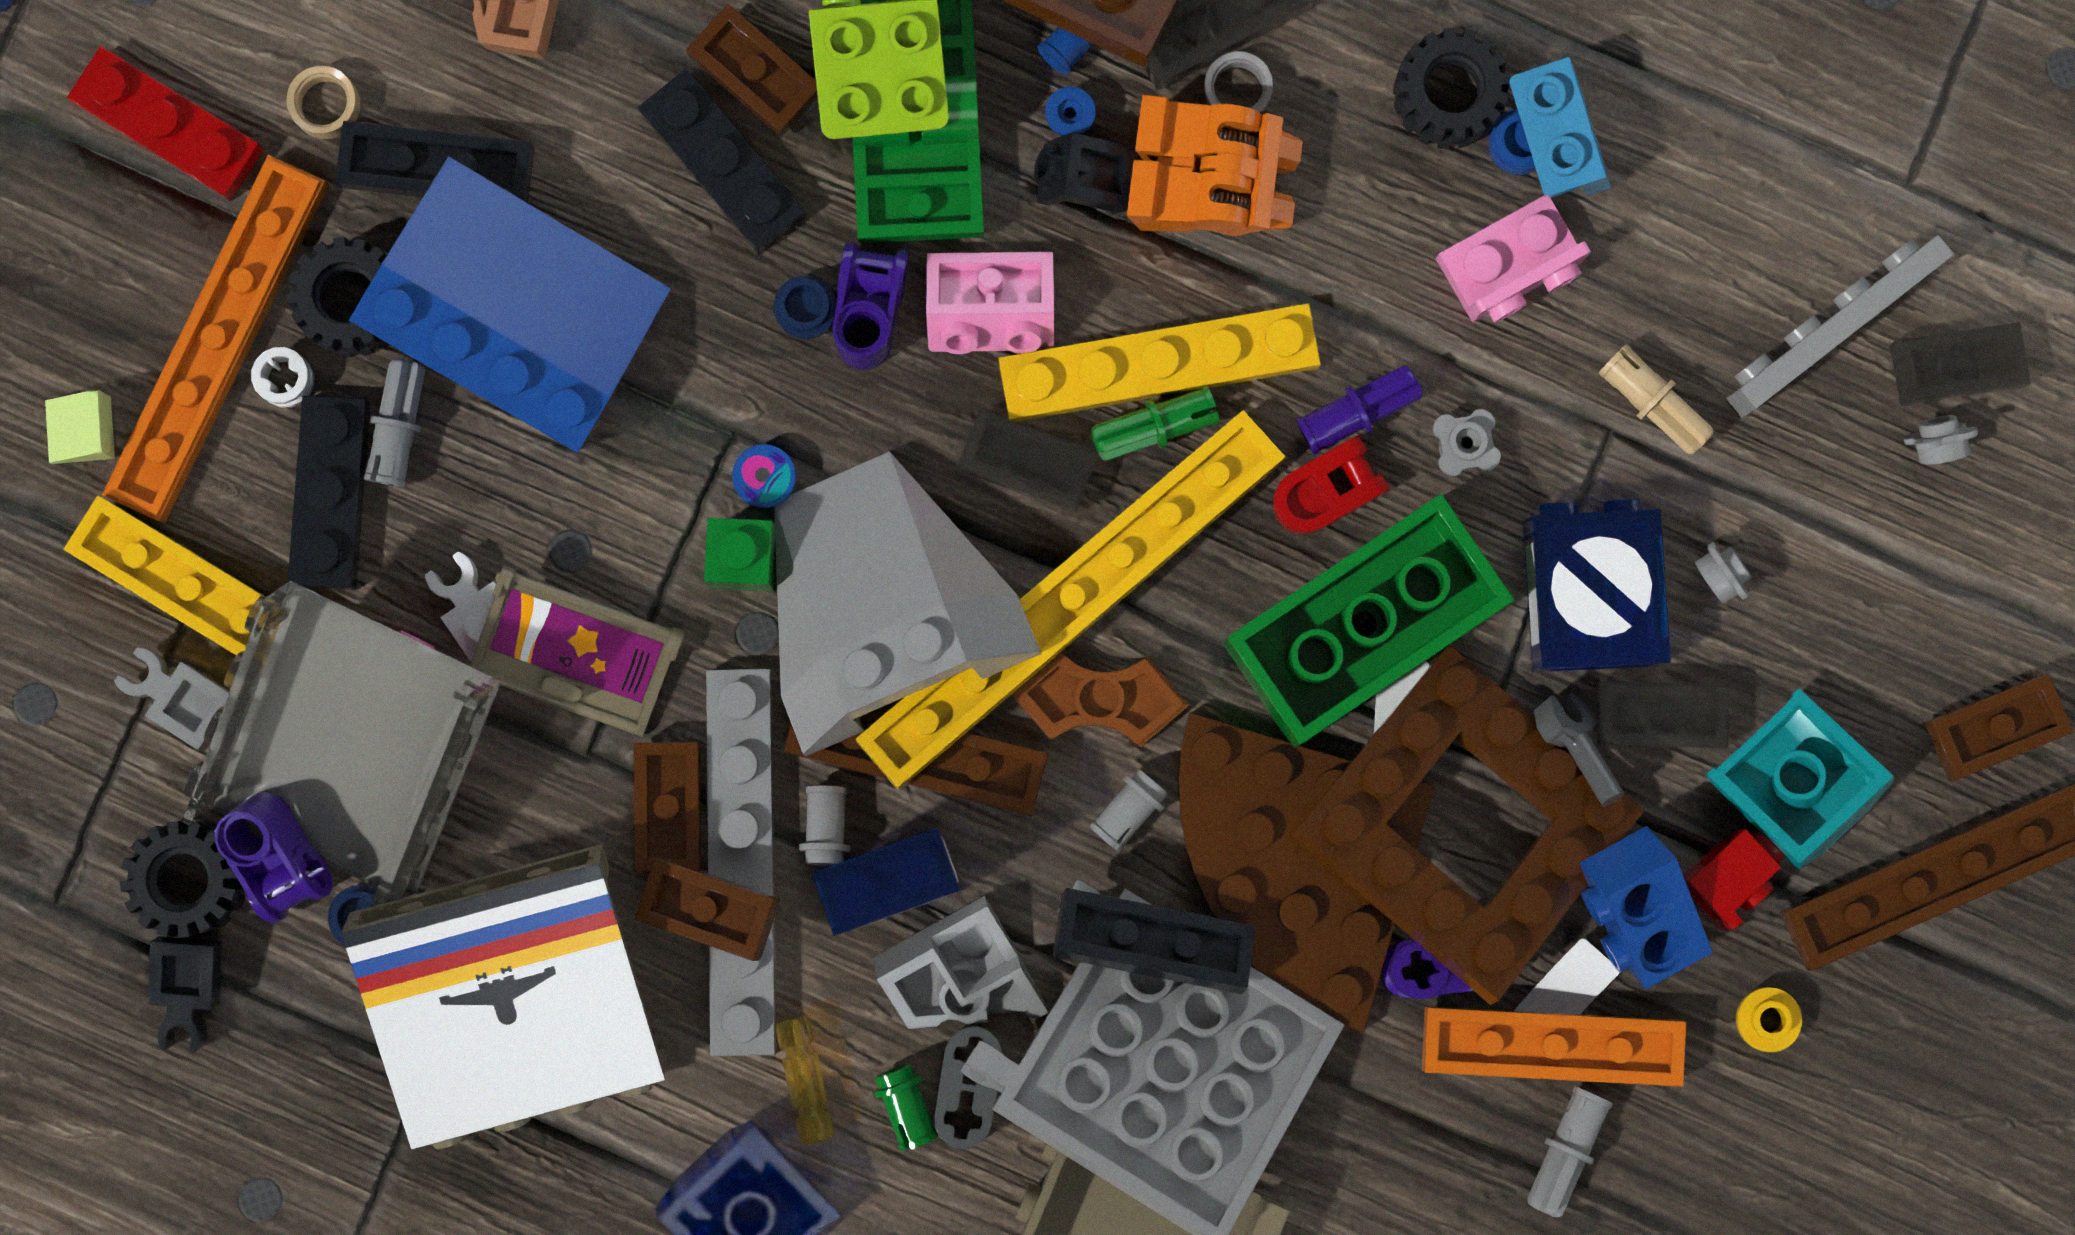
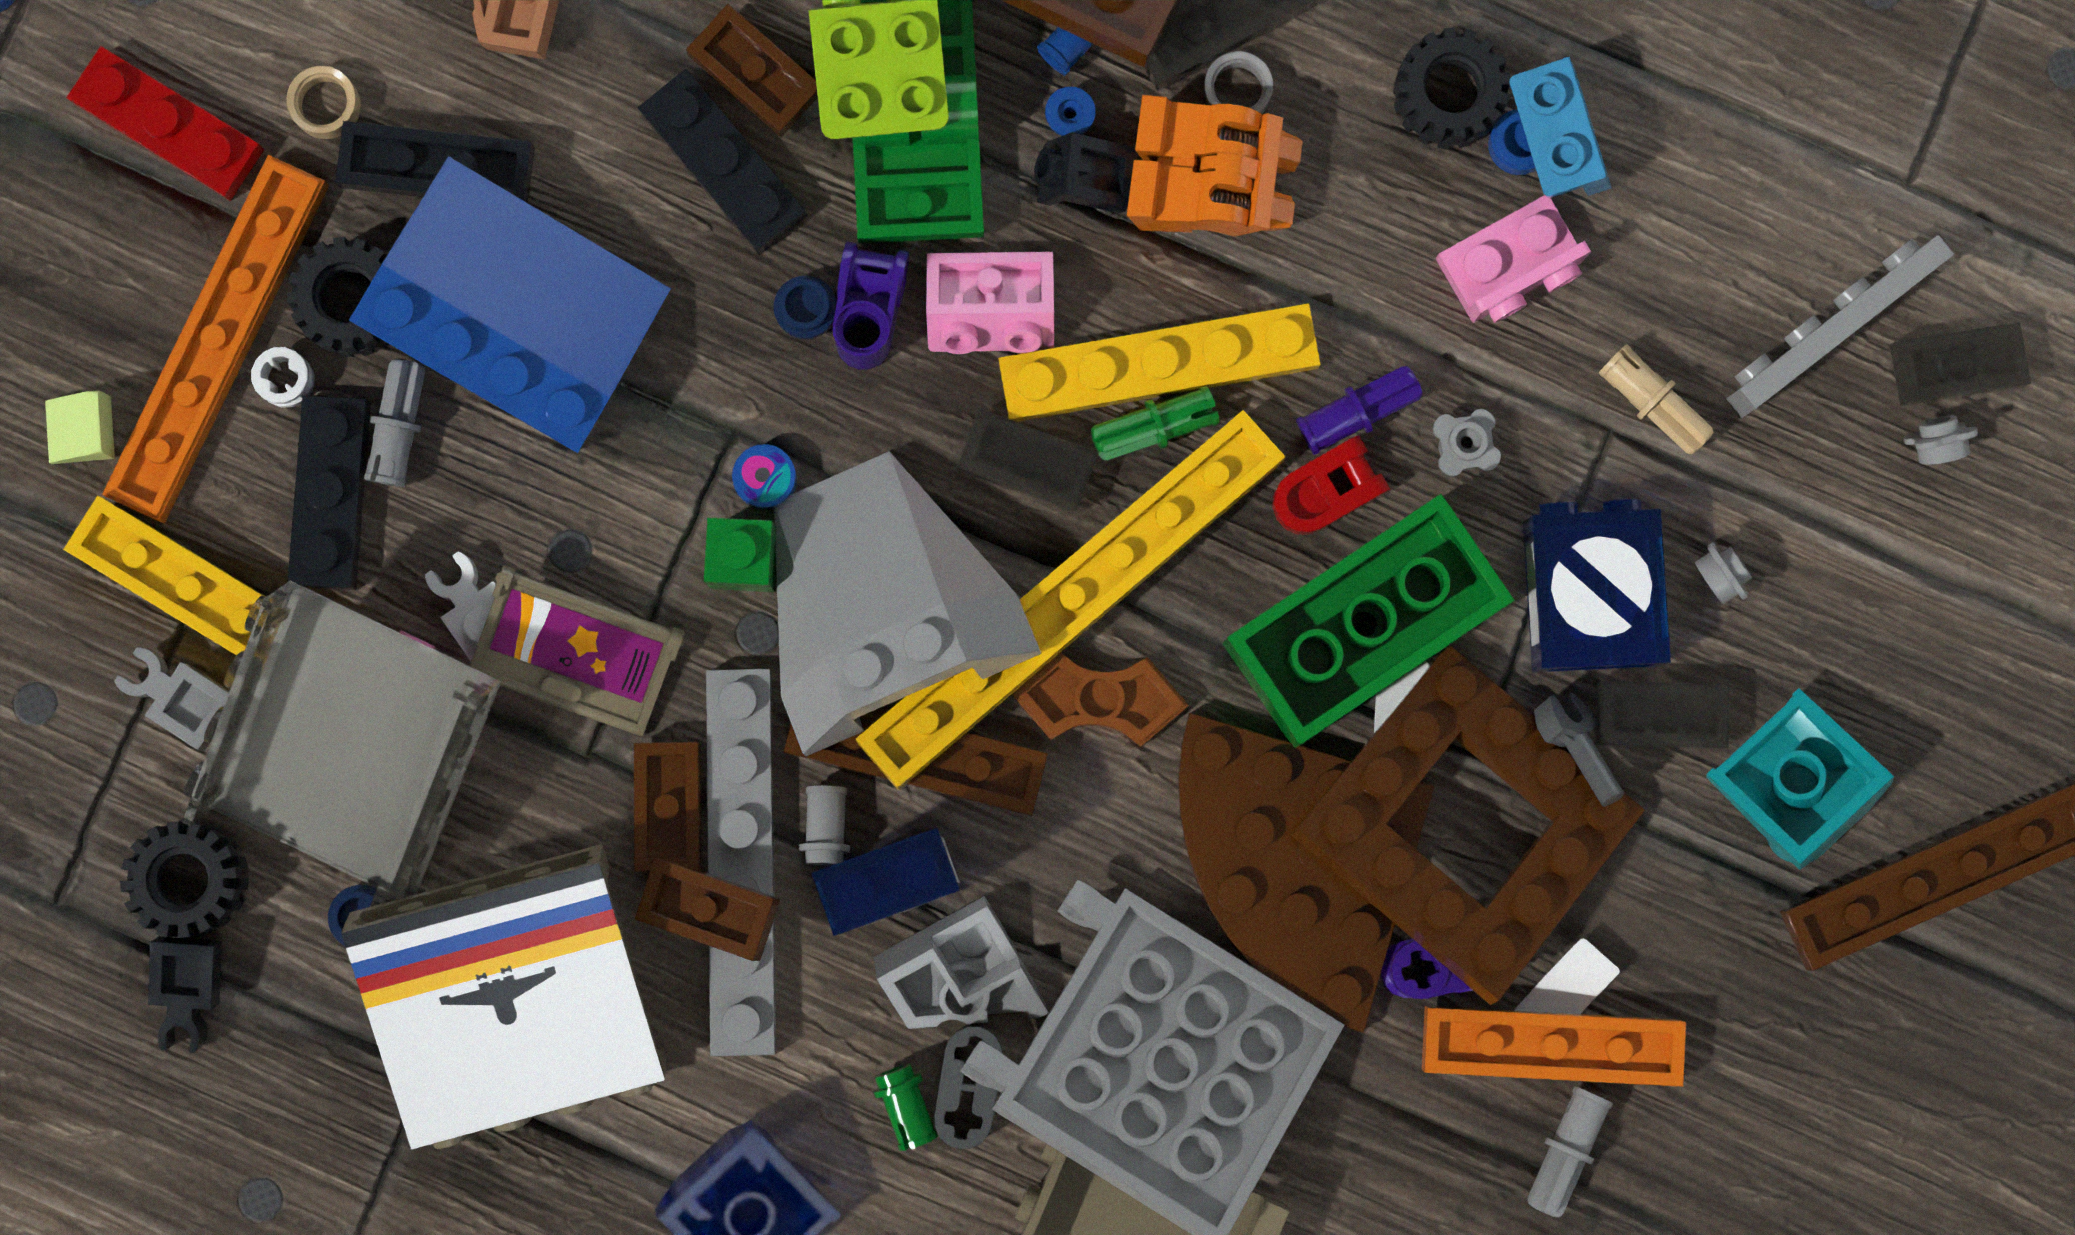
(275, 860): dark purple piece -> none
(804, 1080): clear yellow axle -> none
(1129, 810): light grey pin -> none
(1154, 941): black plate -> none
(1644, 907): blue brick -> none
(1733, 876): red brick -> none
(1749, 1016): yellow plate -> none
(1999, 727): reddish brown plate -> none

